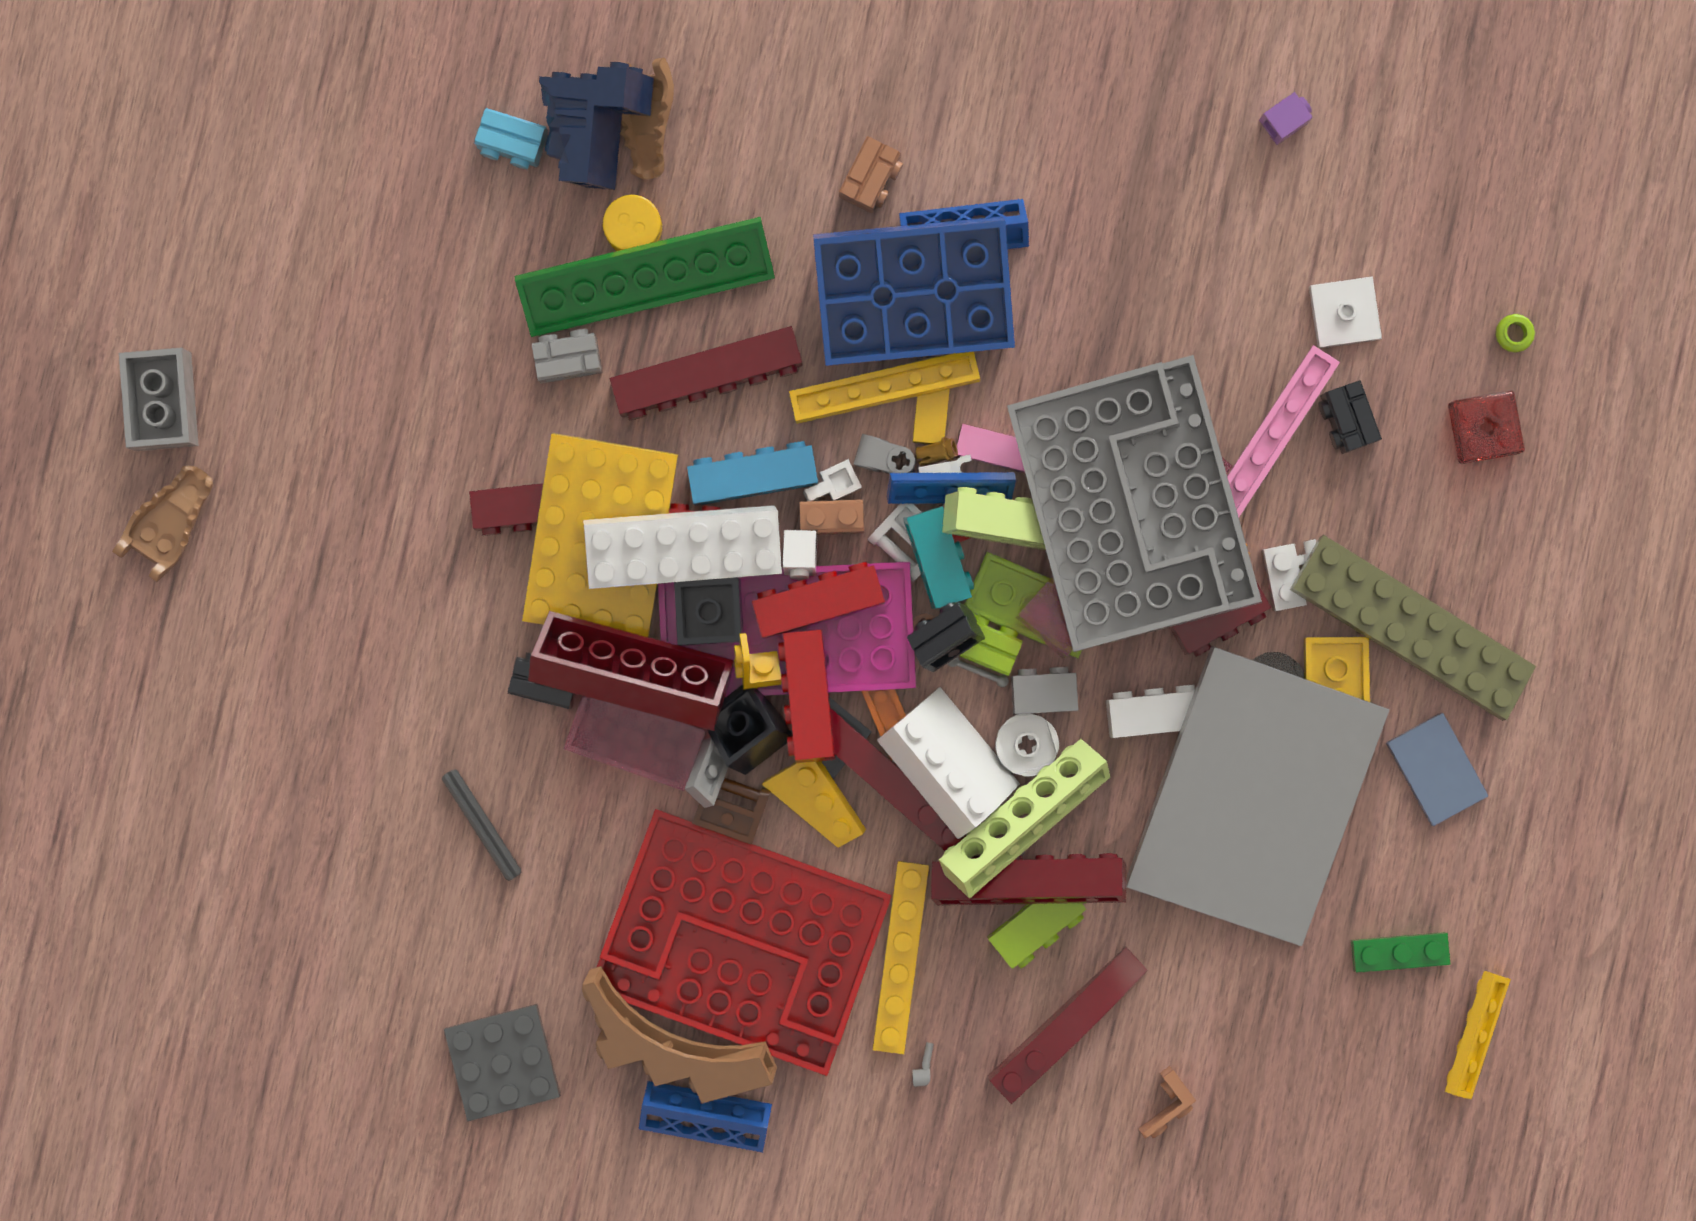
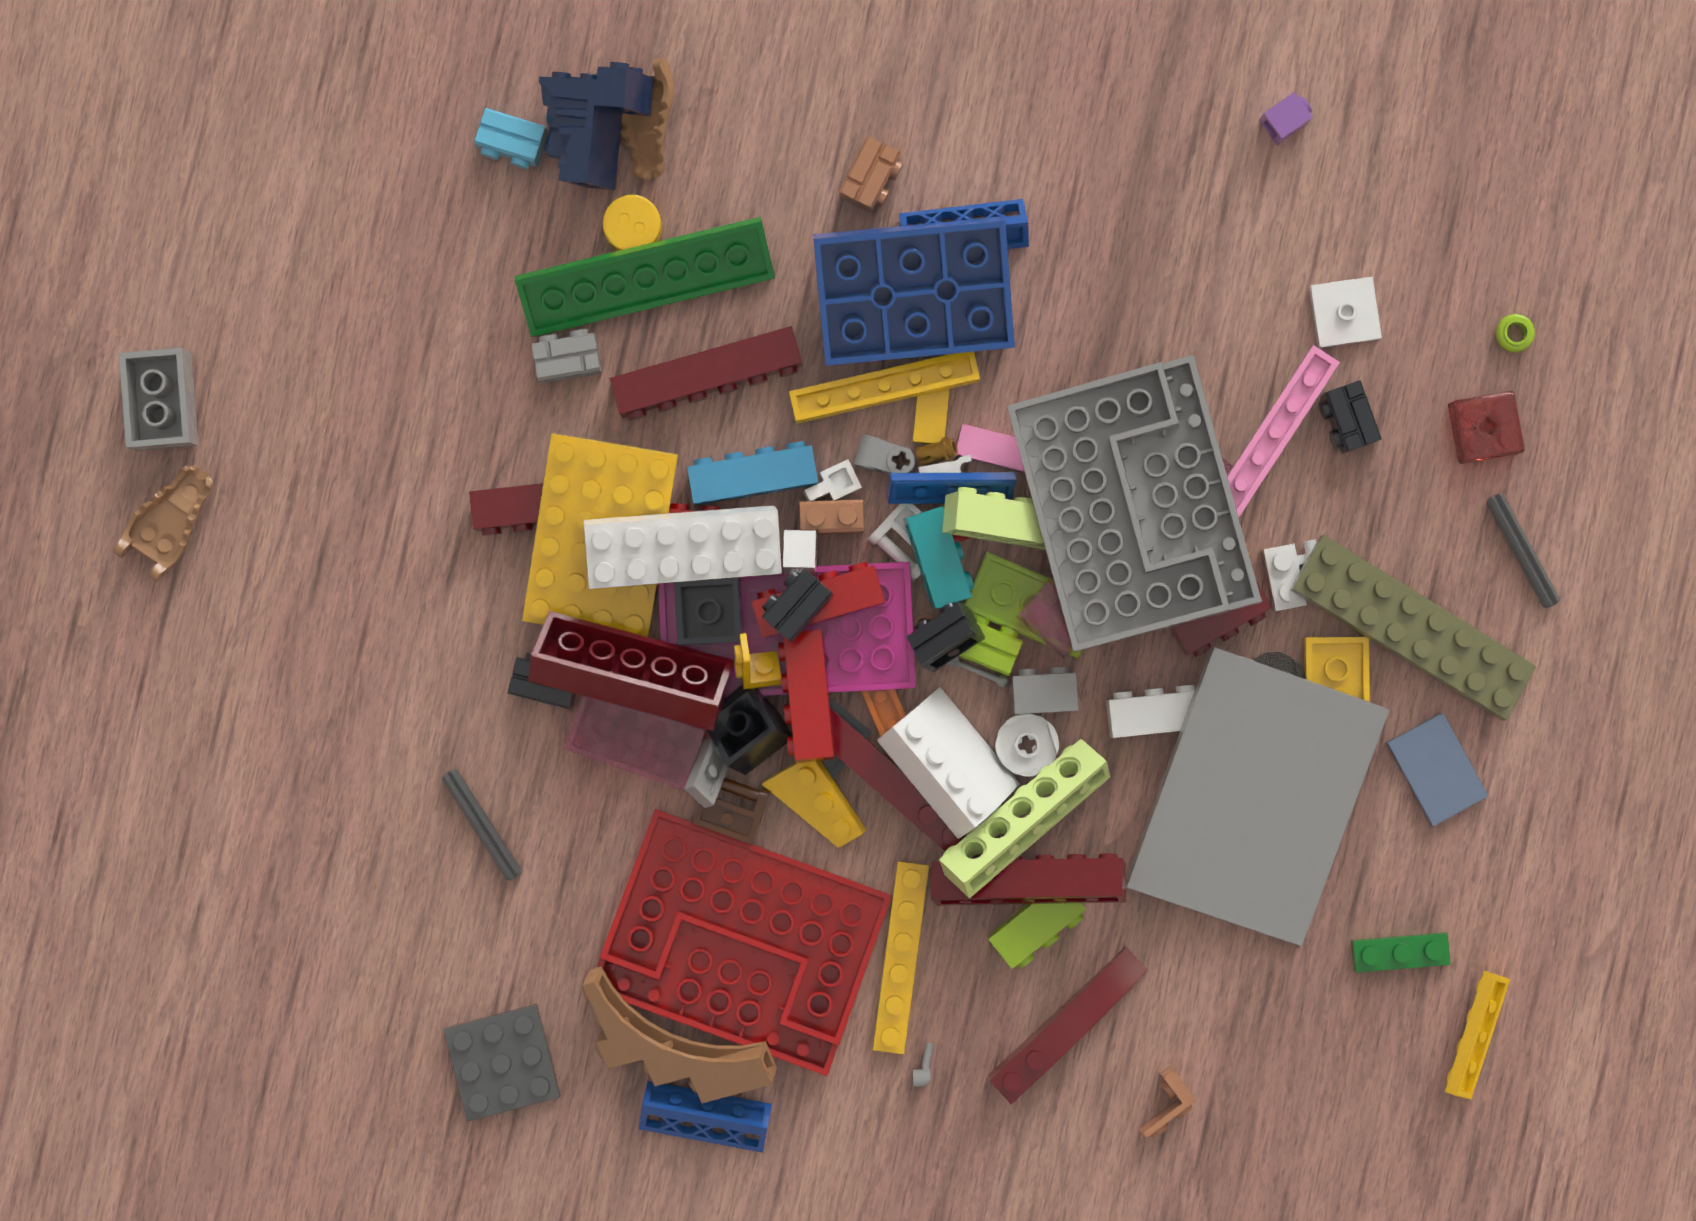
(797, 604): none -> black brick
(1523, 550): none -> dark grey axle

